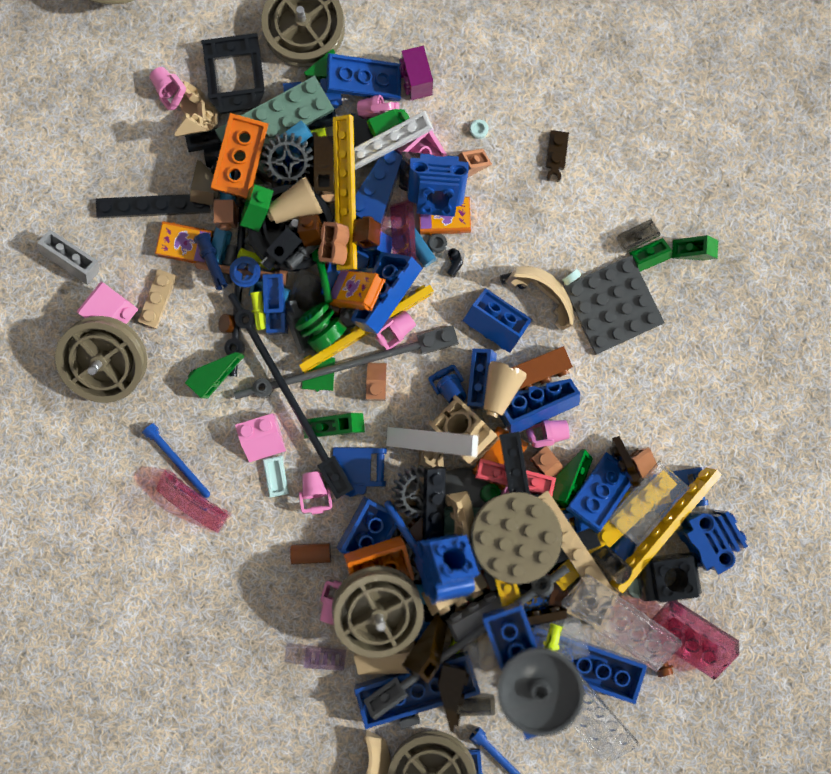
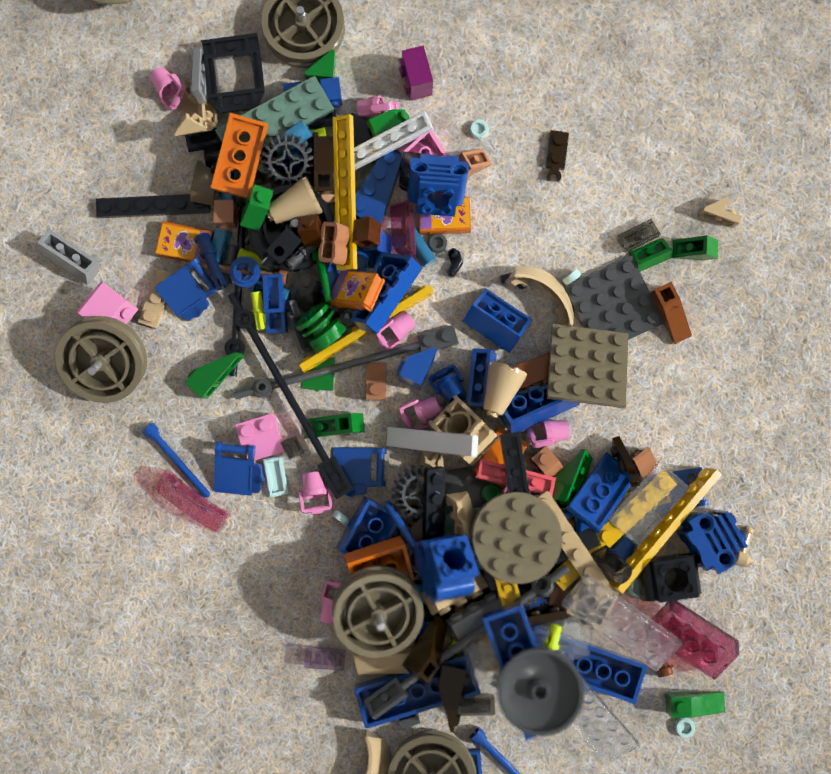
(184, 293): none -> blue piece
(198, 75): none -> light grey plate
(226, 323): reddish brown tile -> none
(237, 474): none -> blue piece
(292, 447): none -> clear smoke tile
(310, 553): dark orange brick -> none
(341, 517): none -> light aqua tile
(363, 77): blue tile -> none
(416, 367): none -> blue slope
(425, 409): none -> bright pink piece
(588, 366): none -> dark tan plate
(672, 312): none -> dark orange slope
(684, 727): none -> light aqua tile
(694, 704): none -> green slope
(717, 213): none -> tan slope
(742, 557): none -> tan piece

